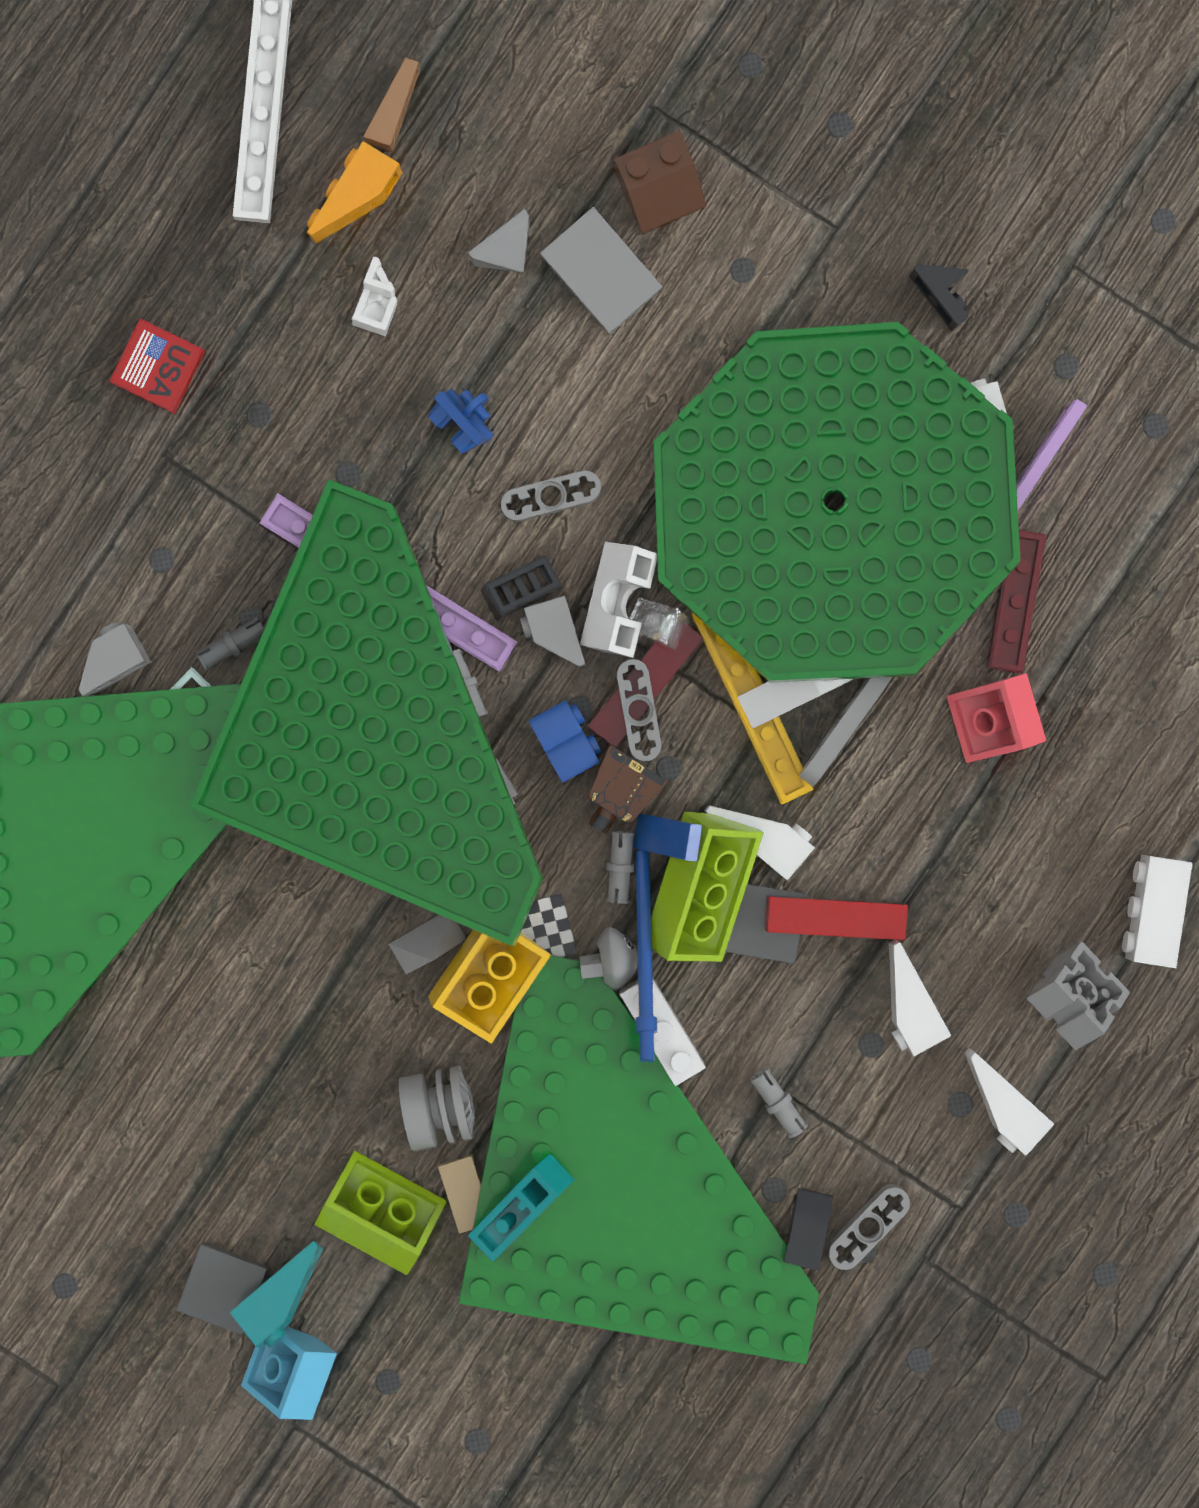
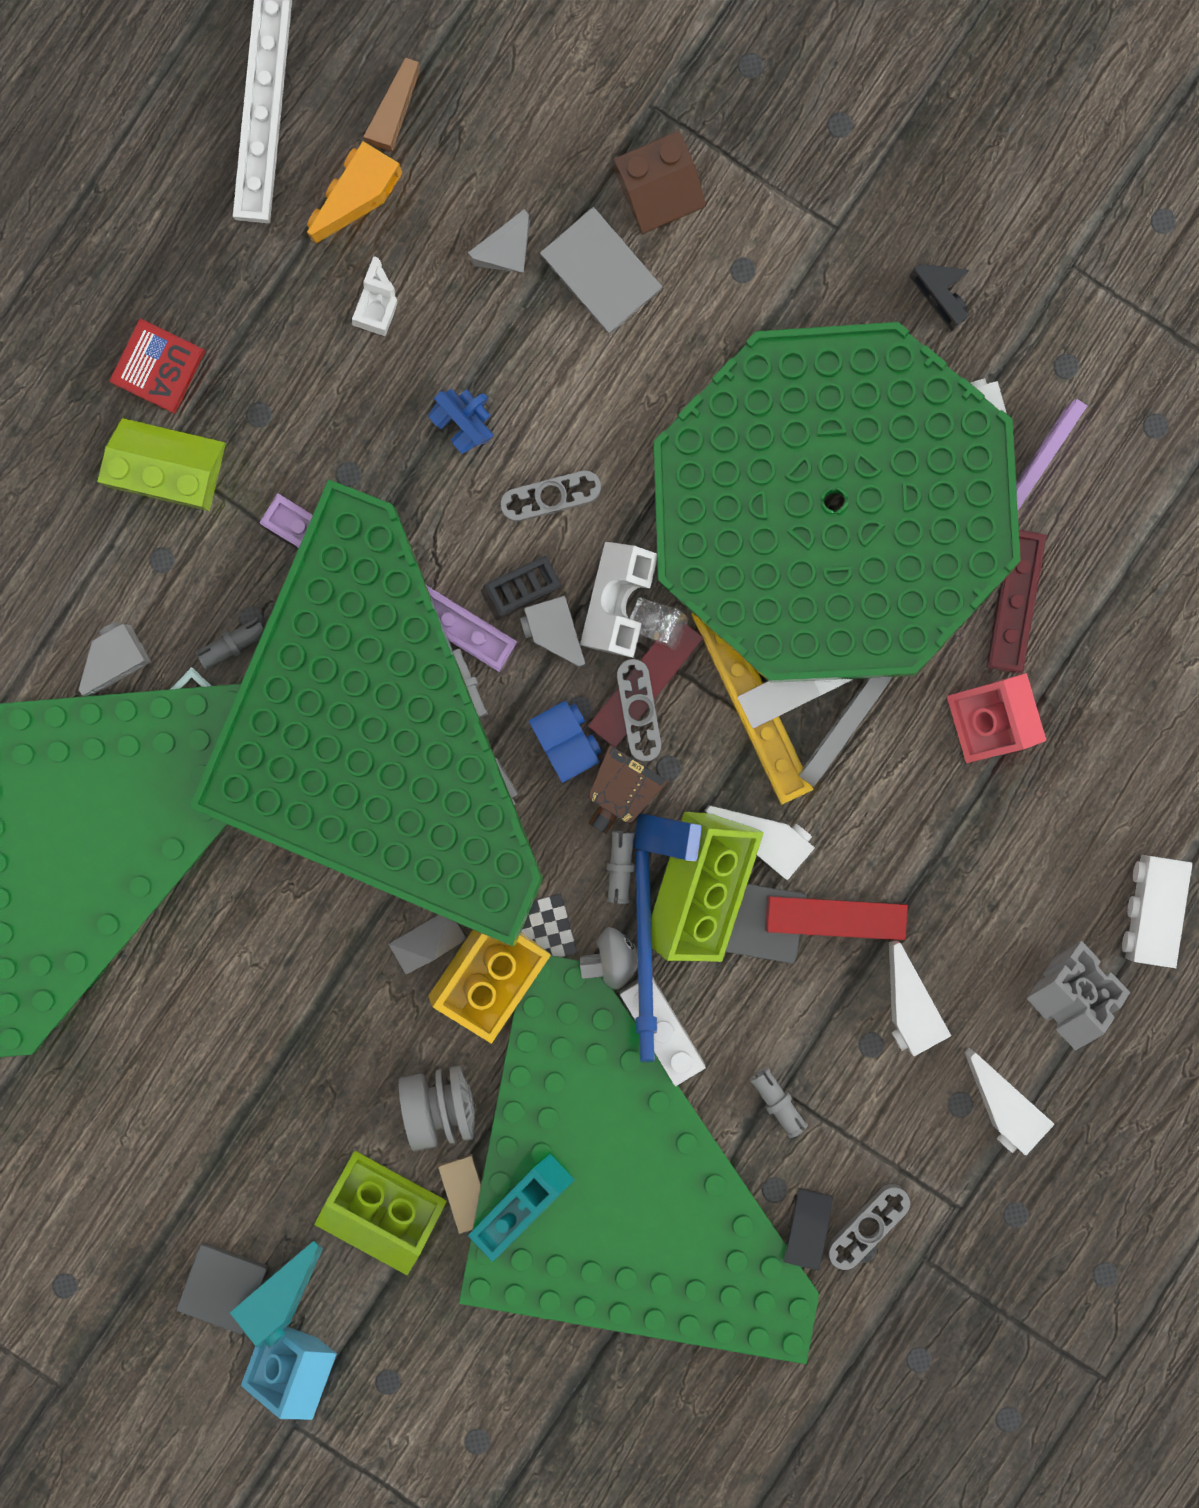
(162, 464): none -> lime slope

